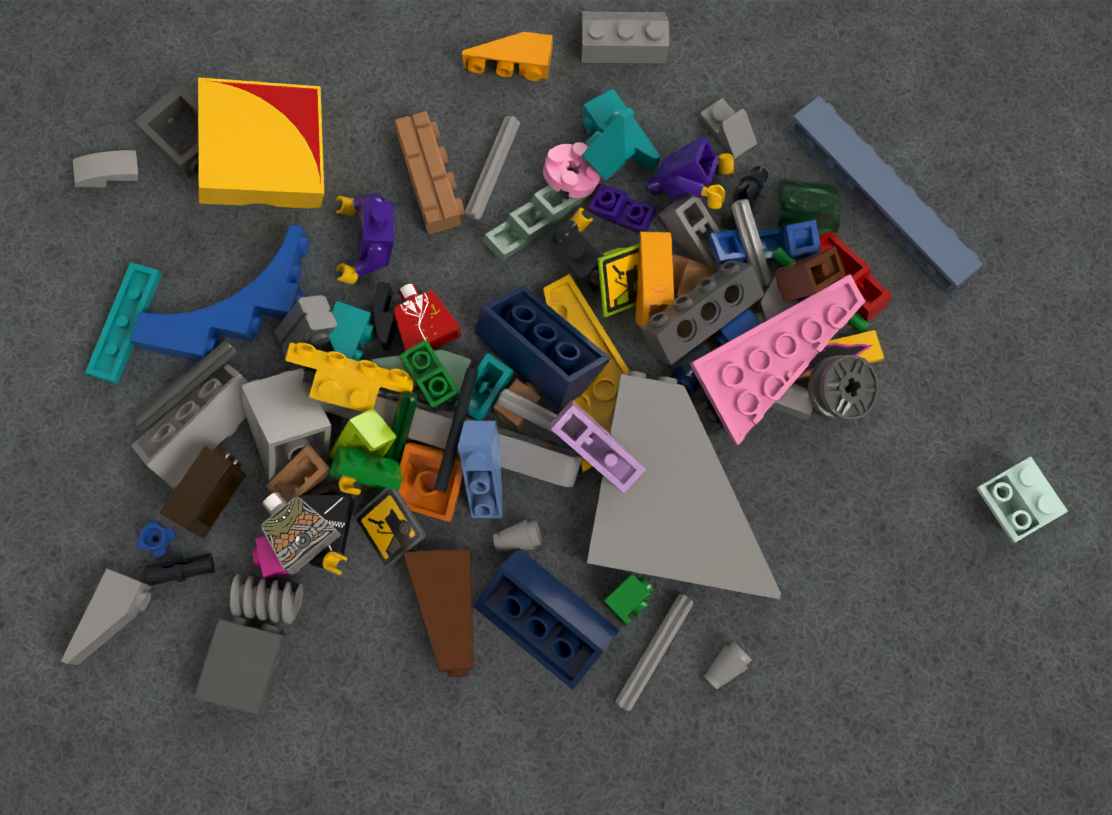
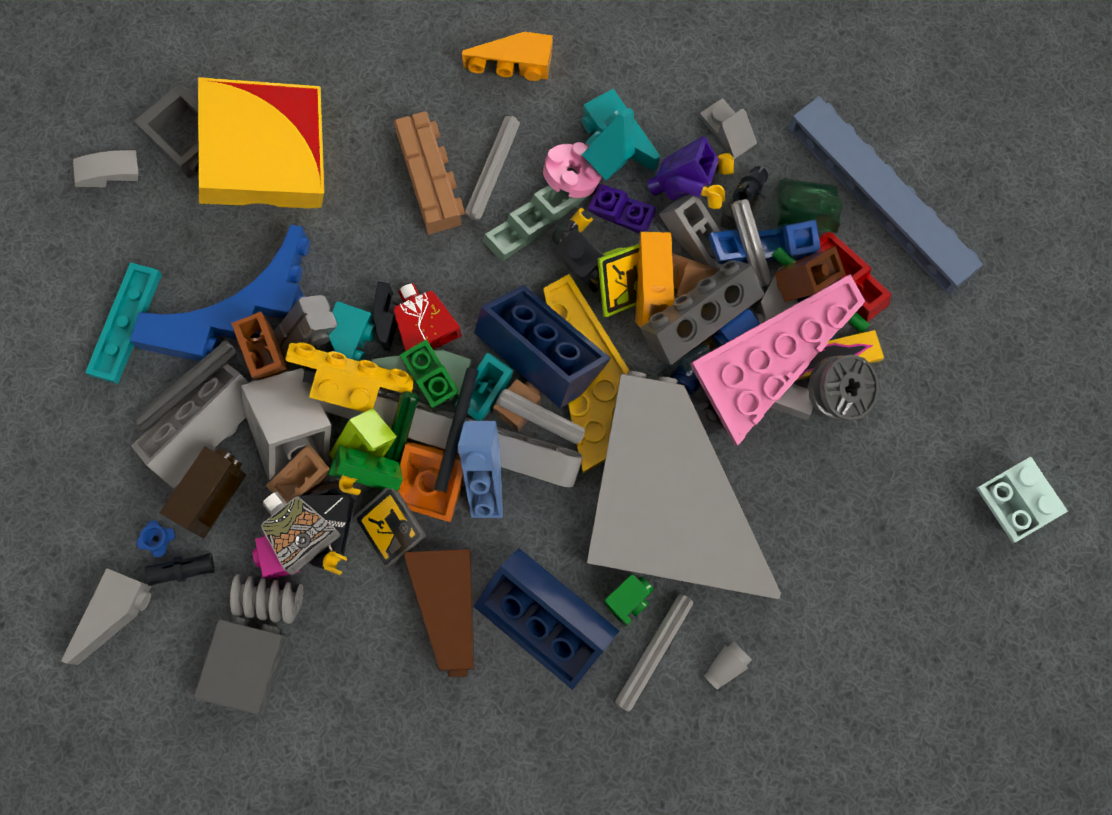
(262, 353): none -> dark orange torso
(374, 234): dark purple torso -> none
(521, 535): light grey cone -> none
(597, 446): lavender slope -> none
(625, 37): light grey slope -> none

